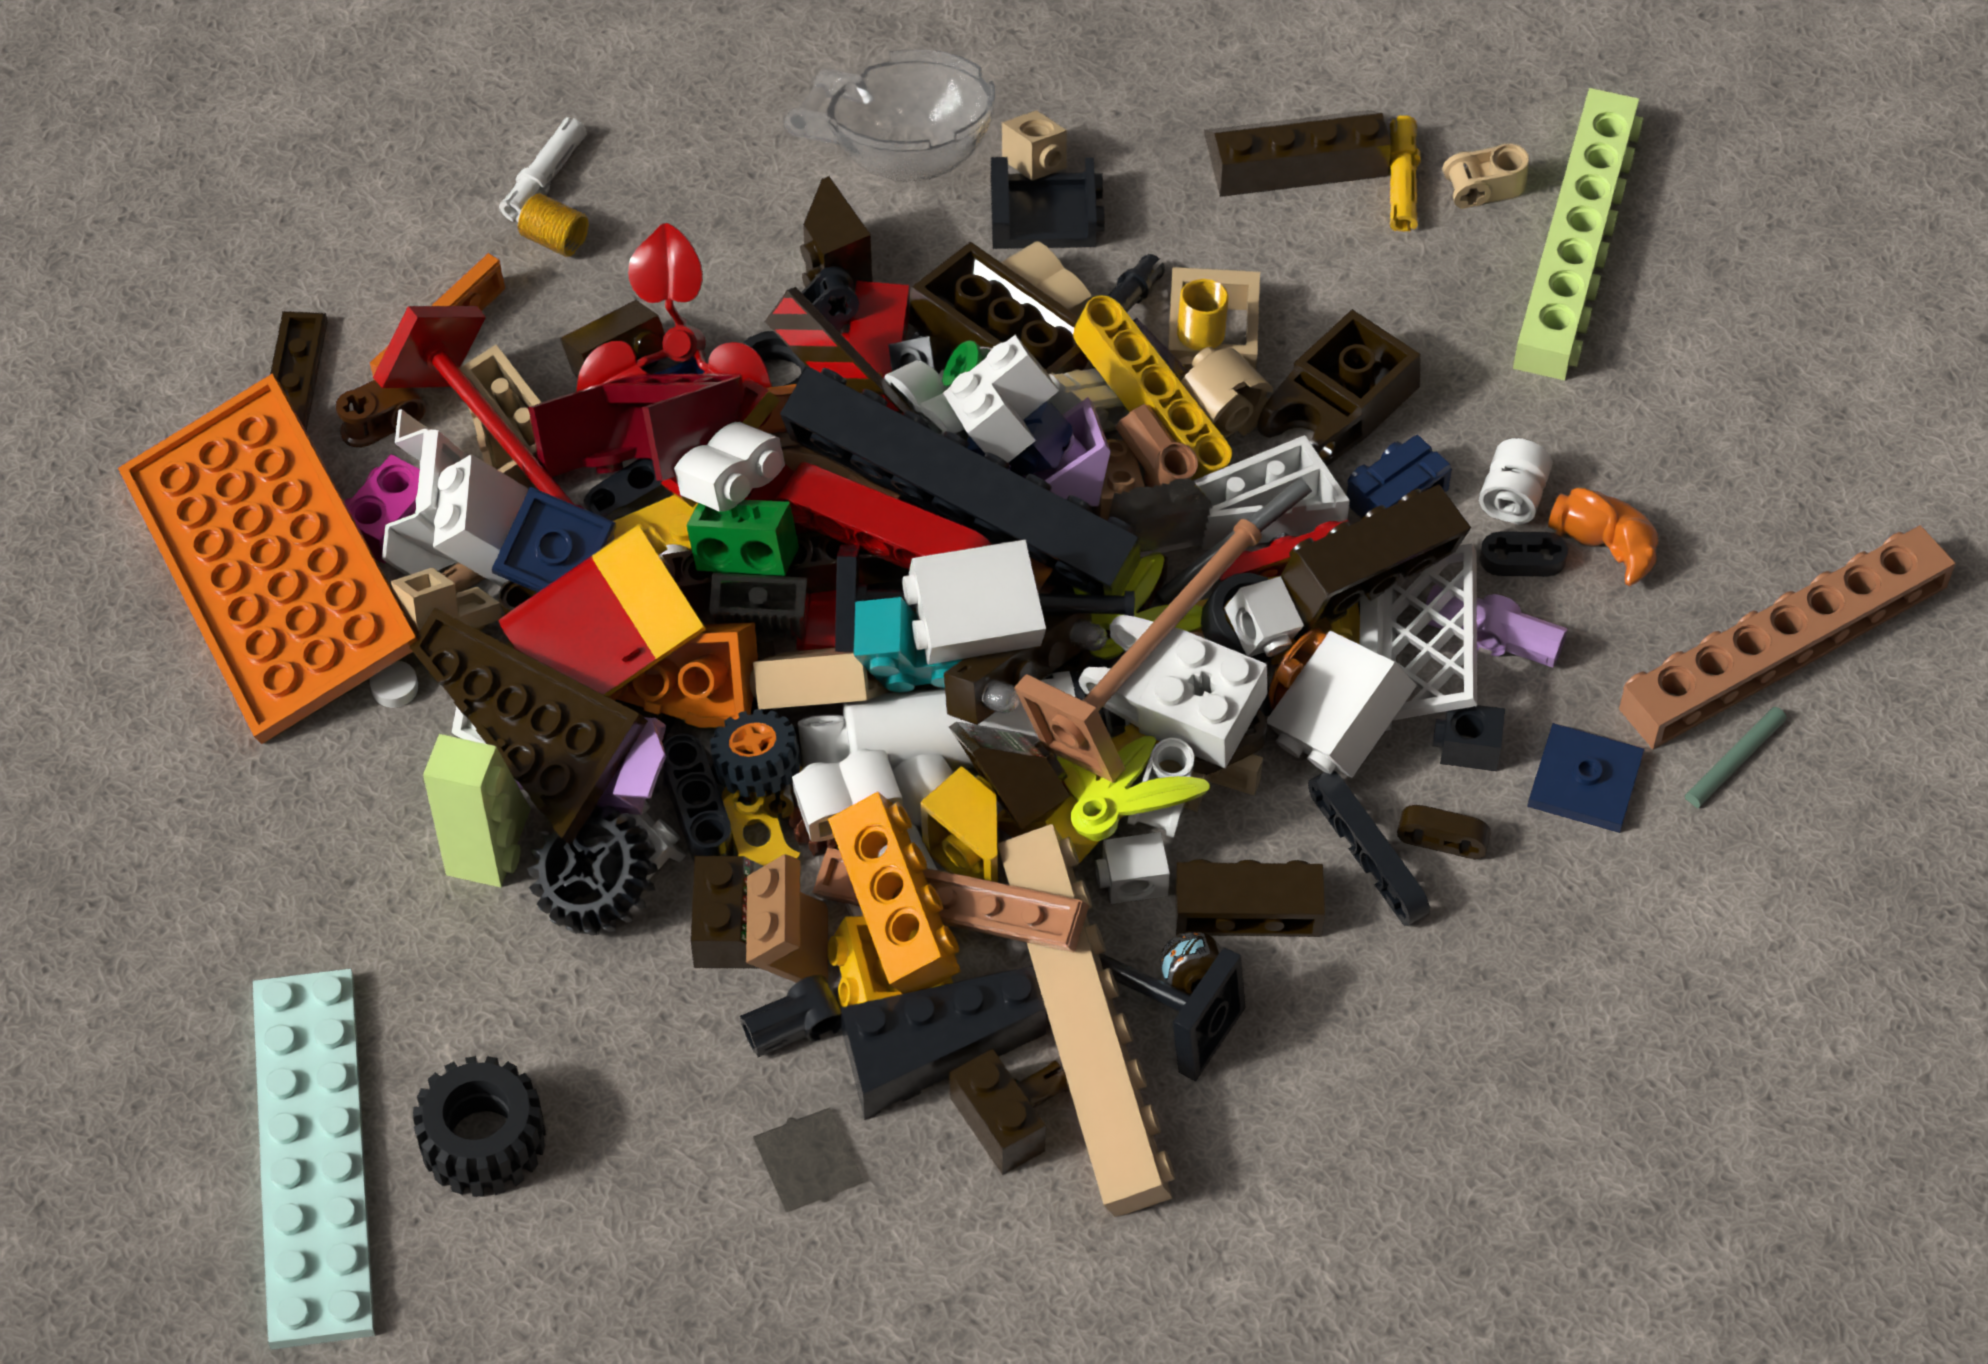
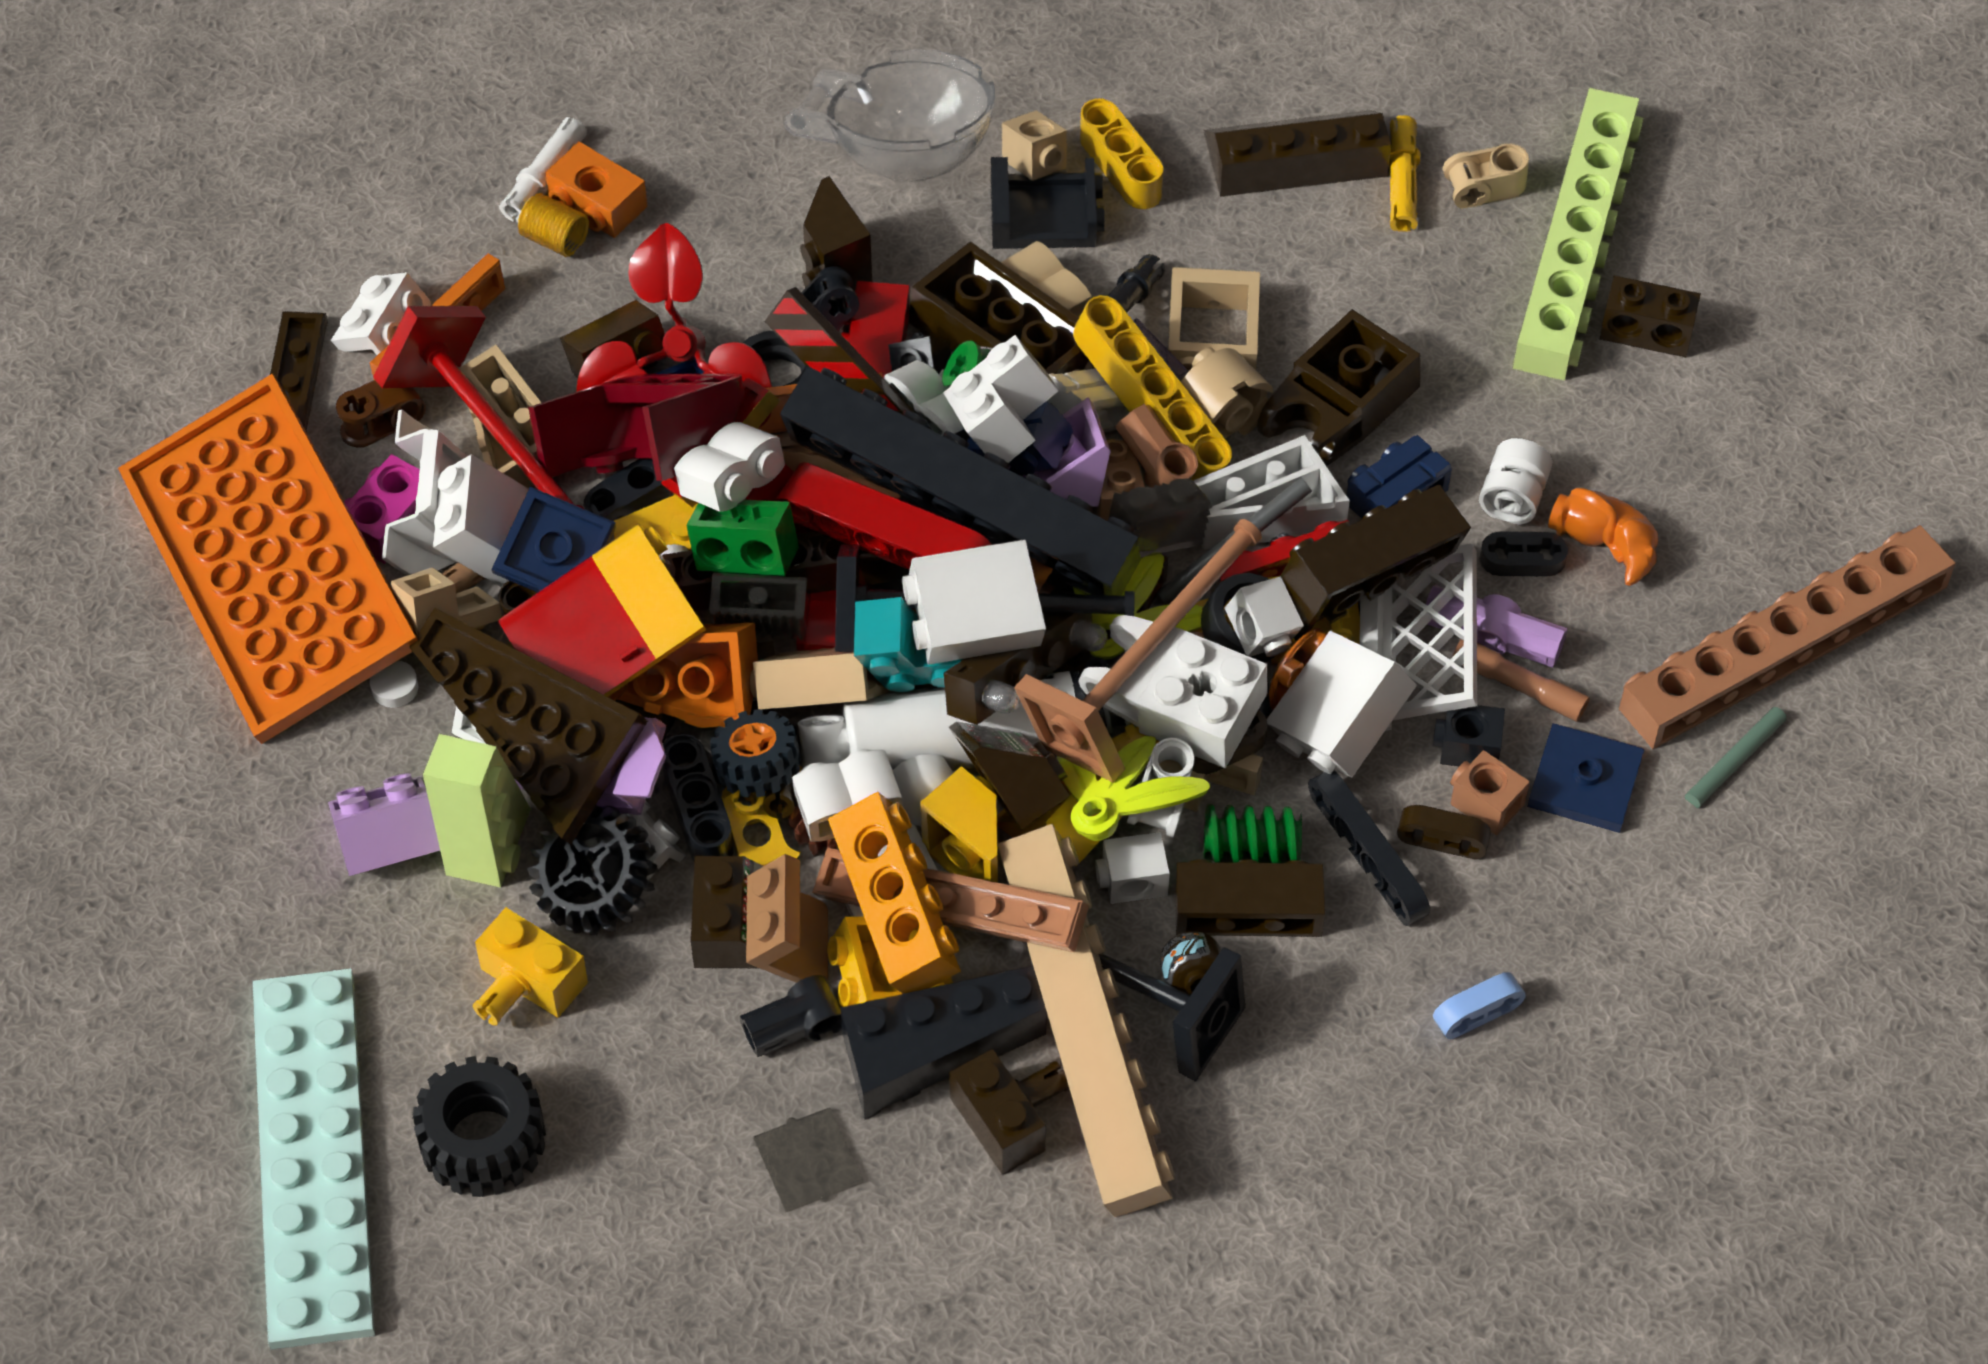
(378, 312): none -> white bracket
(384, 823): none -> lavender slope
(526, 964): none -> yellow brick
(597, 188): none -> orange brick
(1121, 153): none -> yellow beam
(1202, 314): yellow piece -> none
(1252, 834): none -> green piece
(1479, 1005): none -> light blue beam
(1489, 773): none -> nougat brick
(1546, 691): none -> nougat piece
(1650, 316): none -> dark brown brick

